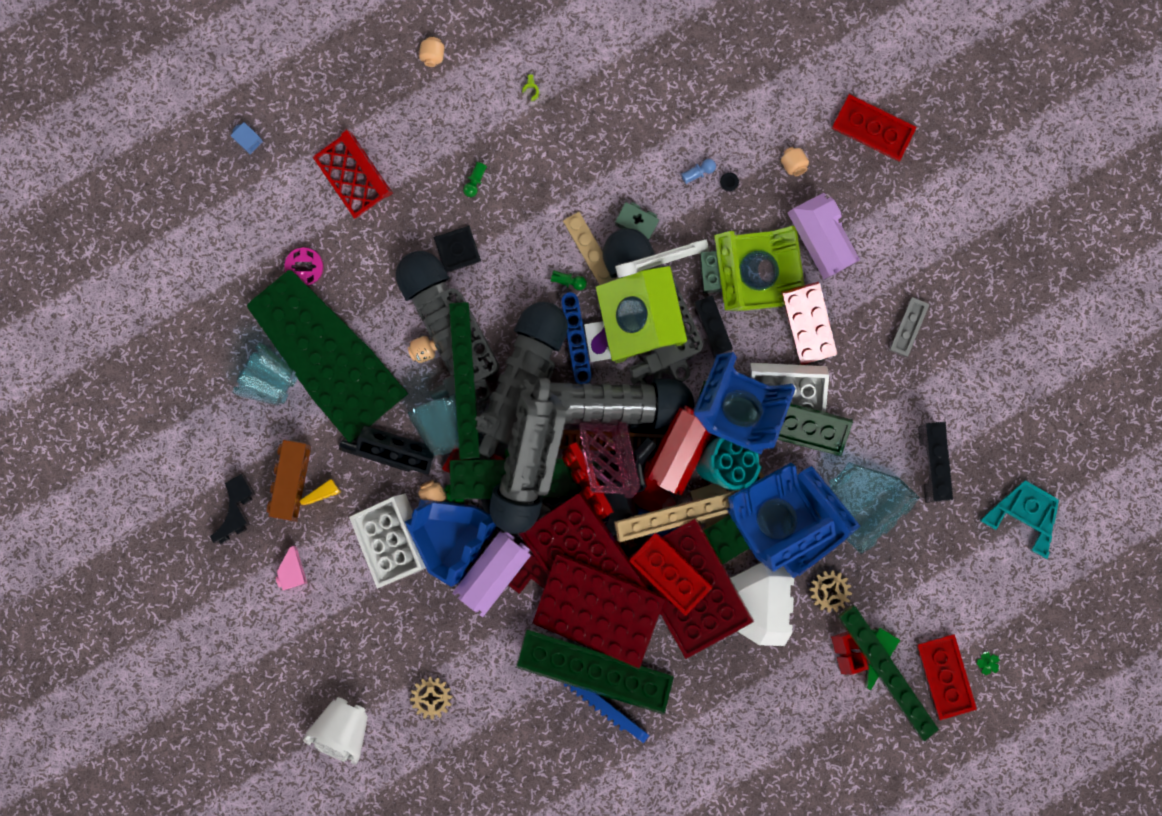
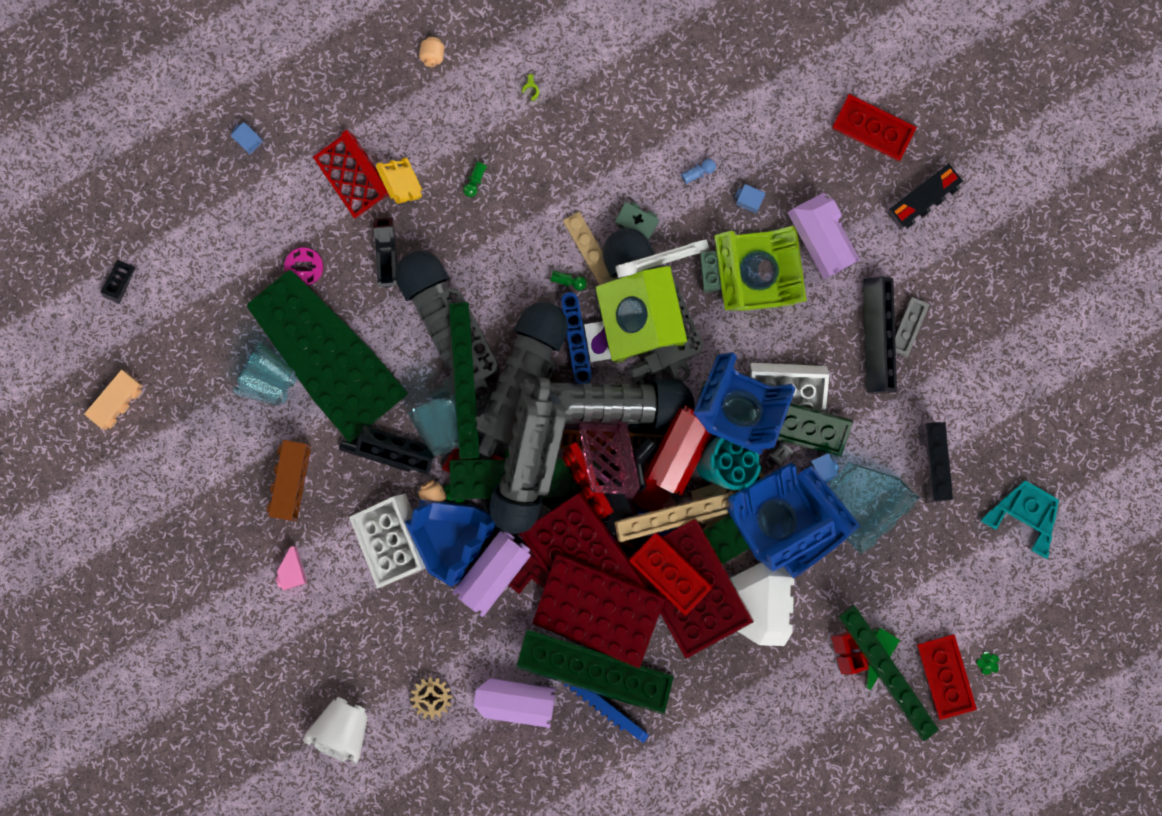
(114, 400): none -> light nougat brick
(123, 284): none -> black slope
(236, 521): black arch -> none
(324, 491): yellow slope -> none
(385, 252): none -> black arch
(400, 181): none -> yellow plate
(422, 349): light nougat head -> none
(457, 249): black tile -> none
(515, 702): none -> lavender brick
(713, 326): black arch -> none
(729, 182): black tile -> none
(749, 198): none -> medium blue brick
(782, 447): none -> light grey bush
(795, 161): light nougat head -> none
(809, 323): plate -> none
(825, 467): none -> medium blue brick
(836, 580): tan gear -> none
(880, 335): none -> black brick
(924, 196): none -> black brick

